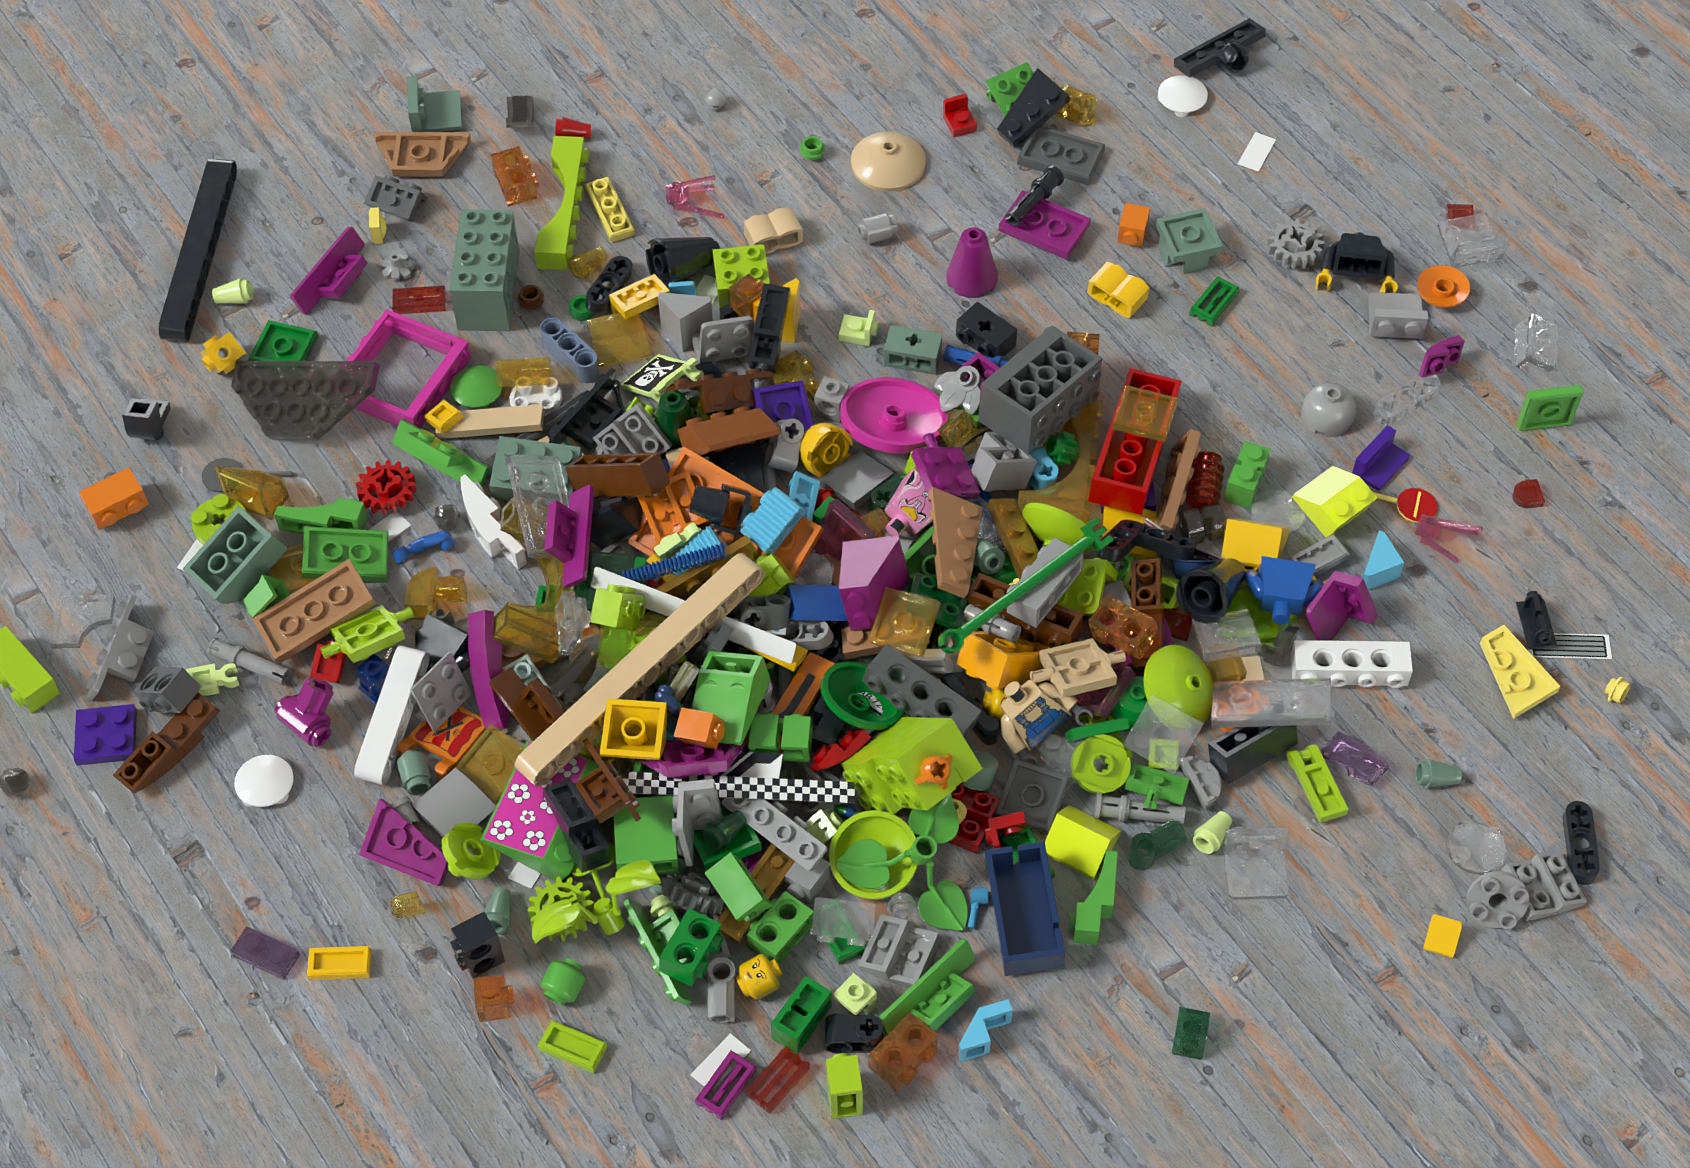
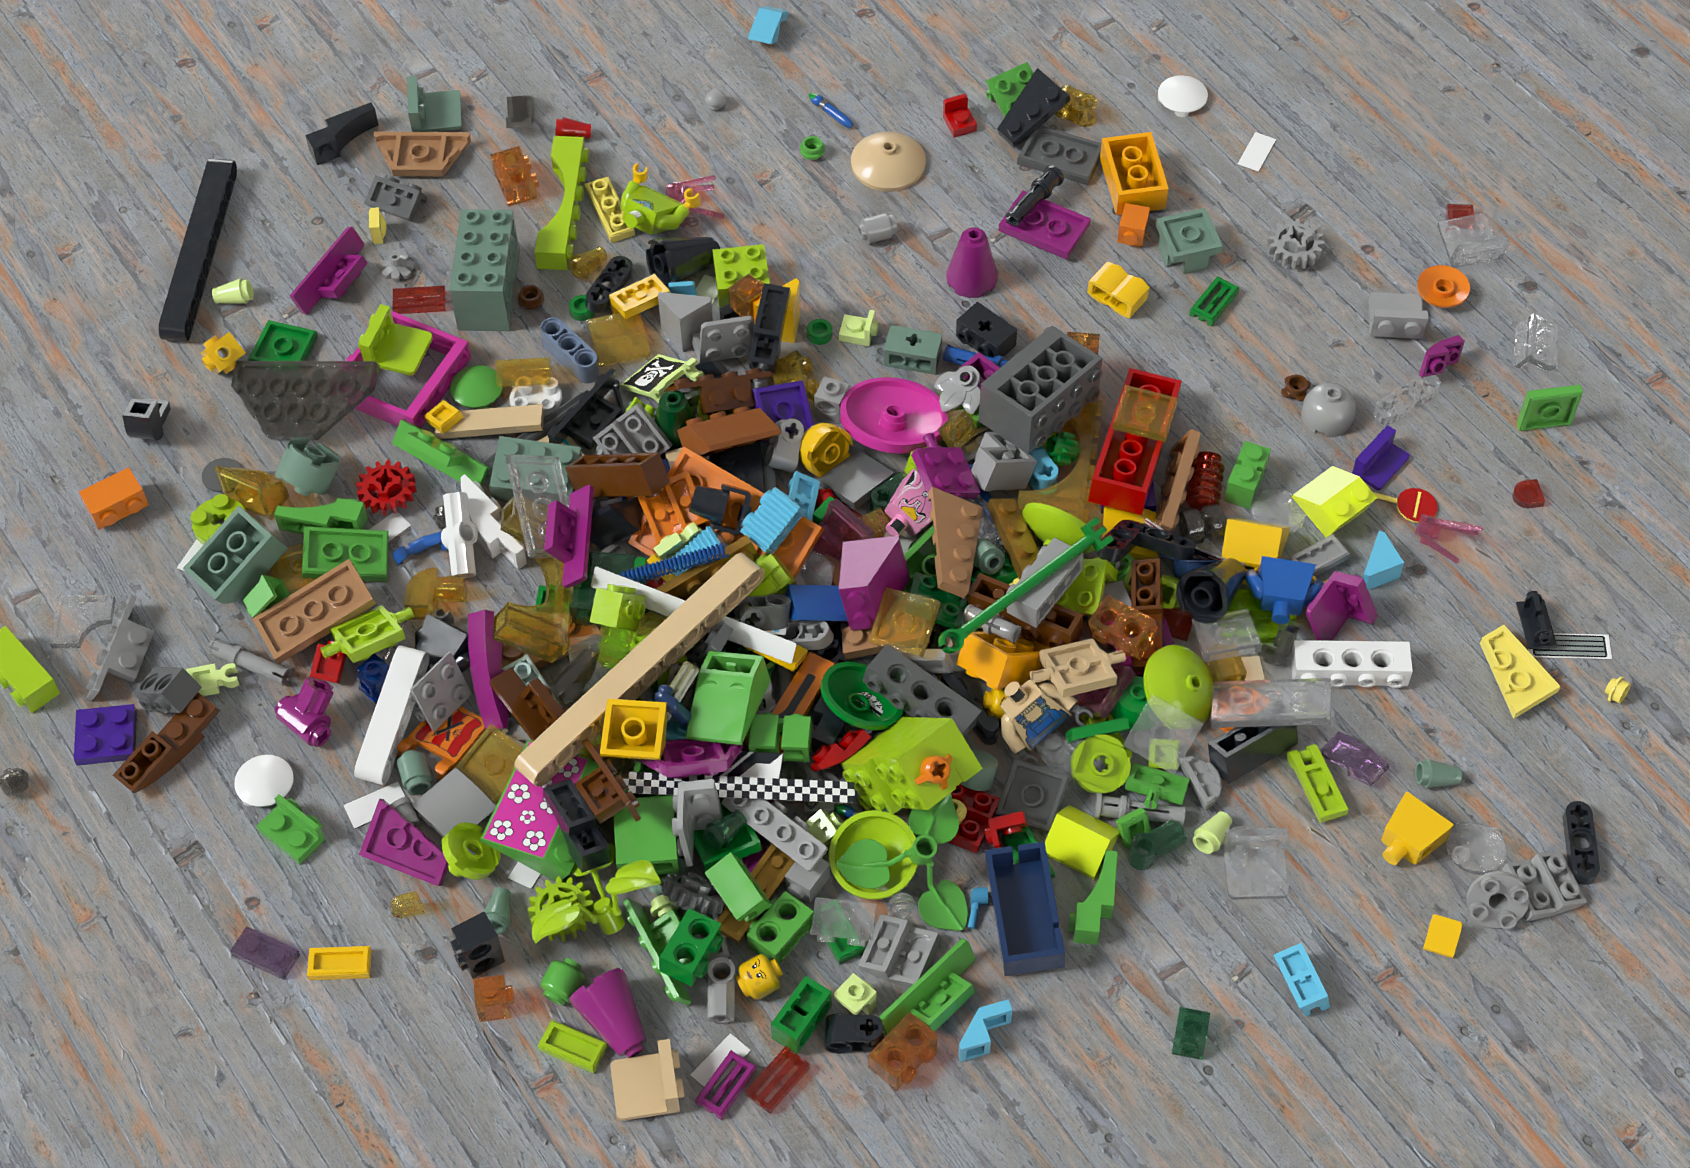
(292, 829): none -> bright green bracket
(308, 466): none -> sand green brick
(340, 130): none -> black slope
(362, 809): none -> white sticker
(392, 344): none -> lime bracket
(459, 534): none -> white piece
(571, 621): clear plate -> none
(612, 1012): none -> magenta cone
(647, 1084): none -> tan bracket
(652, 210): none -> lime torso
(699, 728): orange brick -> none
(767, 24): none -> medium azure slope
(775, 231): tan brick -> none
(819, 101): none -> blue piece
(819, 331): none -> green tile
(844, 1085): lime brick -> none
(1133, 824): none -> bright green tile
(1134, 171): none -> light orange brick
(1224, 50): black plate -> none
(1298, 382): none -> reddish brown plate
(1302, 979): none -> medium azure hinge
(1358, 257): black torso -> none
(1414, 831): none -> yellow torso

